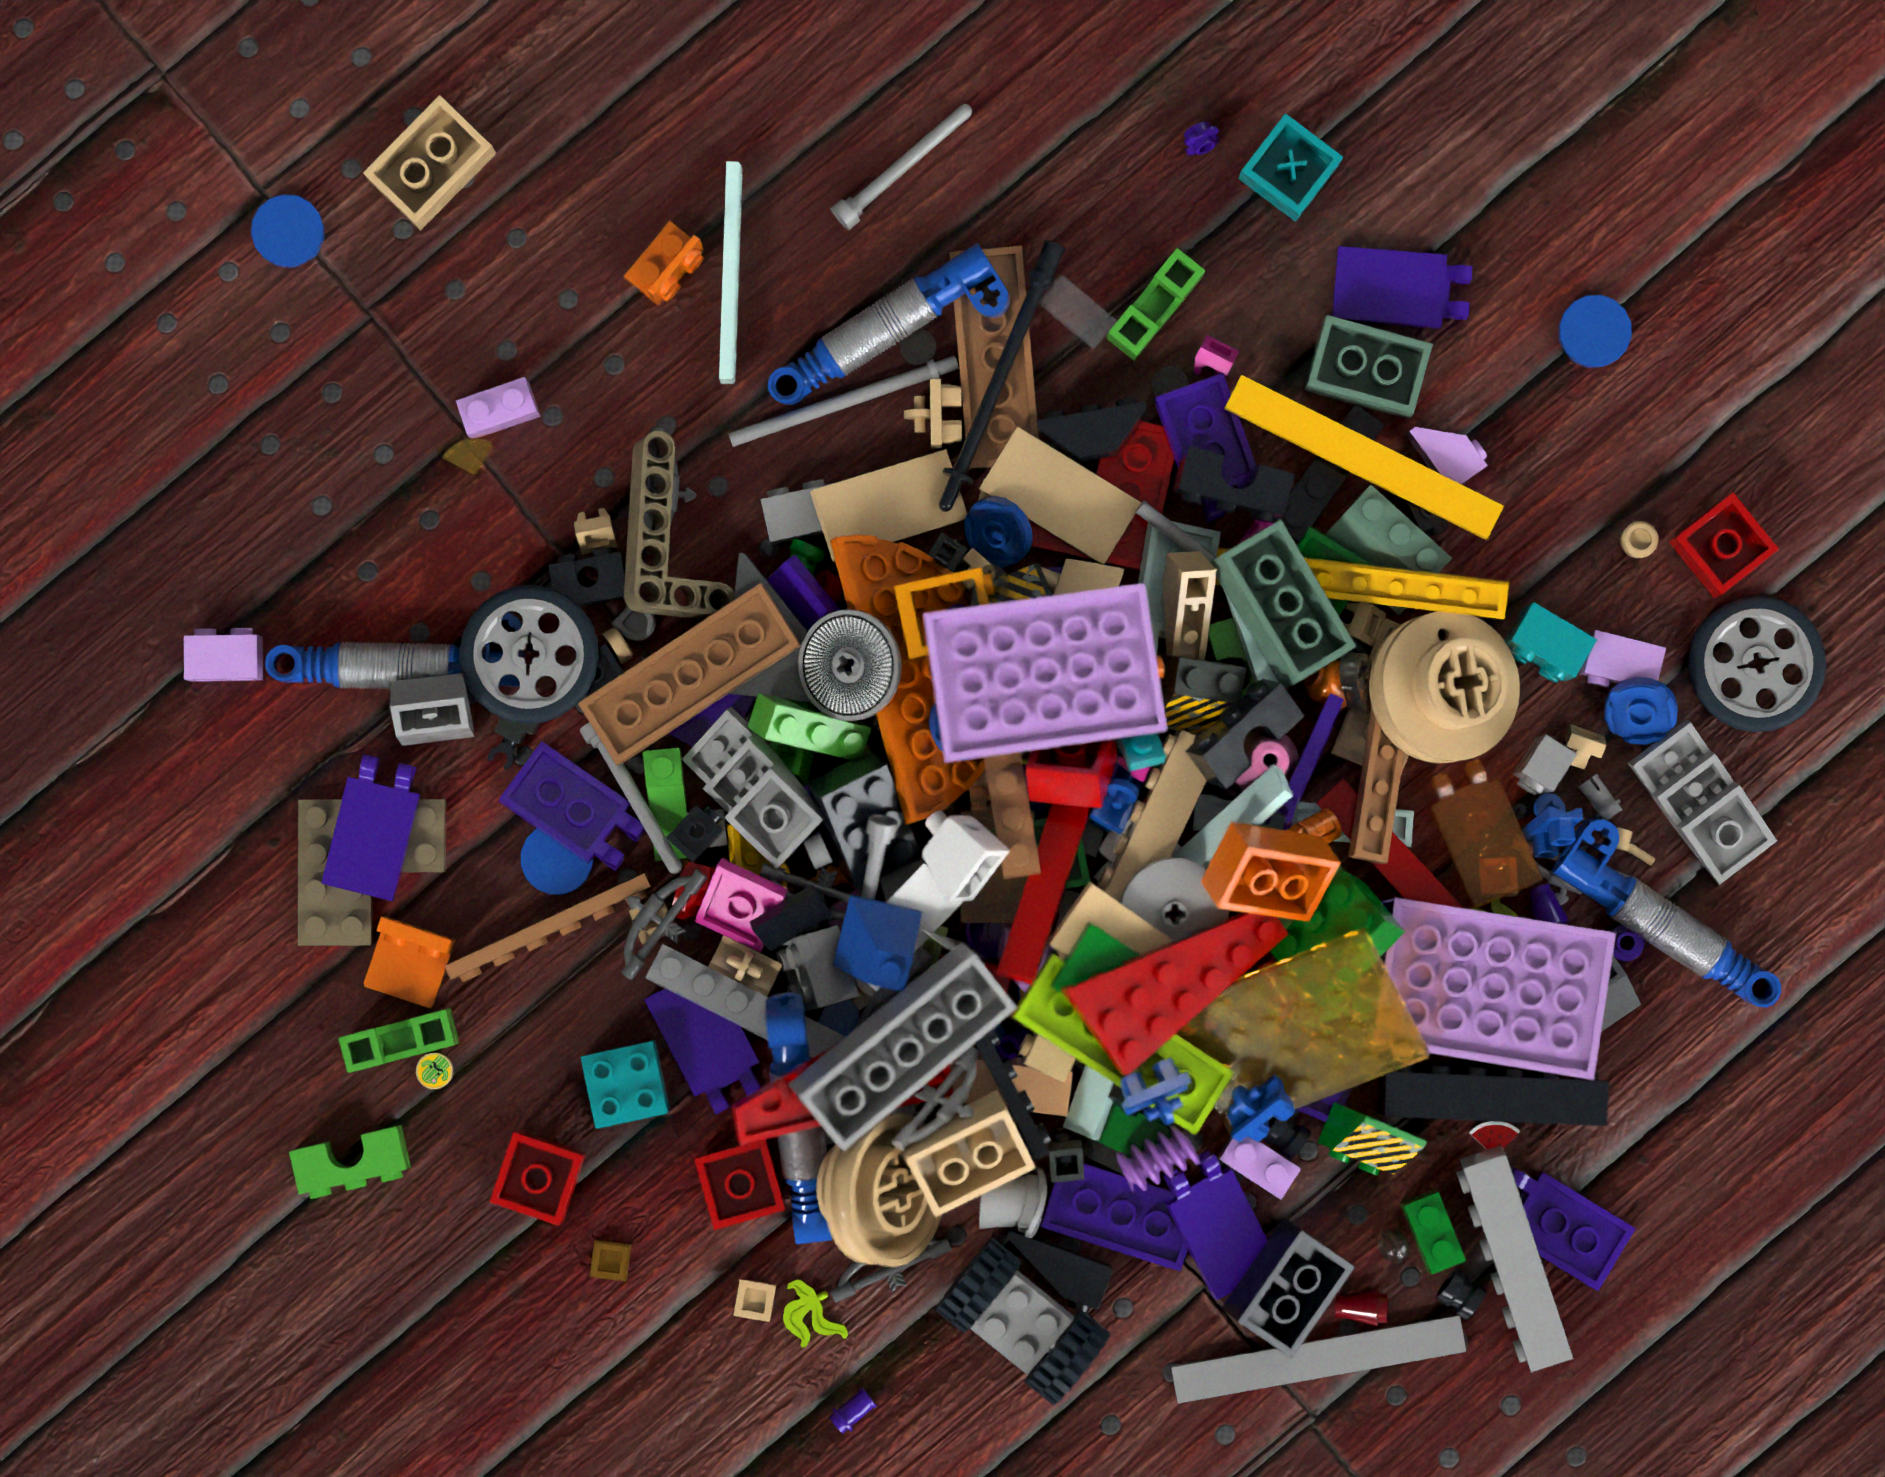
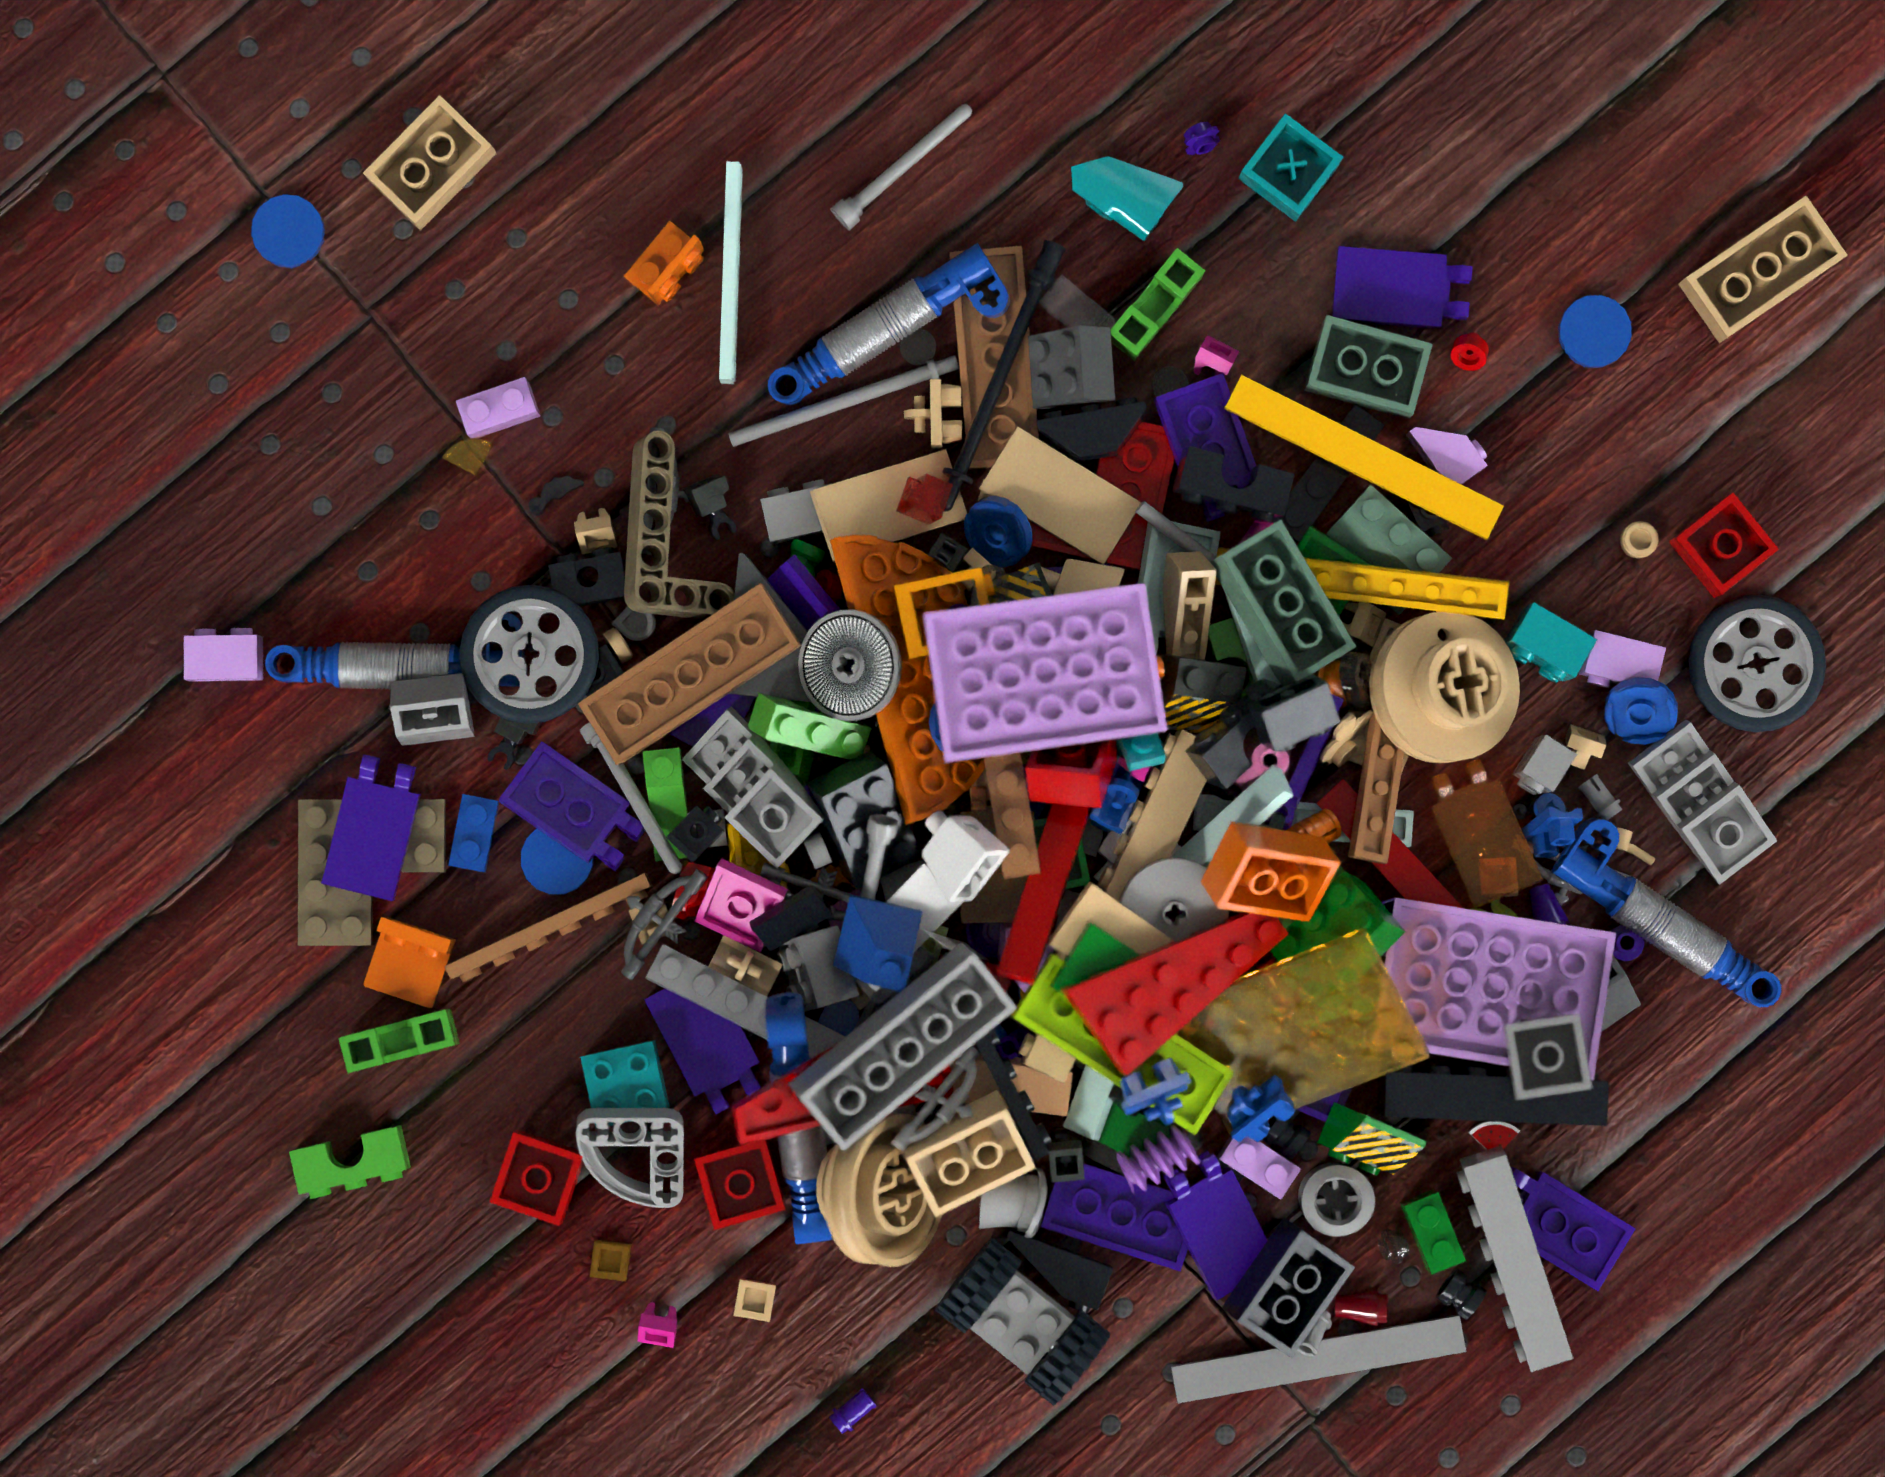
(434, 1070): tile -> none
(474, 833): none -> blue plate
(553, 490): none -> black piece
(657, 1139): none -> light grey beam
(658, 1329): none -> dark pink tile
(707, 499): none -> pearl dark grey piece
(798, 1308): lime piece -> none
(894, 1277): dark grey piece -> none
(924, 498): none -> clear red brick
(1071, 367): none -> dark grey brick
(1125, 193): none -> teal panel
(1294, 713): none -> brick
(1312, 1341): none -> light grey pin
(1336, 1199): none -> light grey hat
(1342, 746): none -> tan plate
(1469, 352): none -> red tile
(1547, 1057): none -> light grey brick
(1762, 269): none -> tan brick

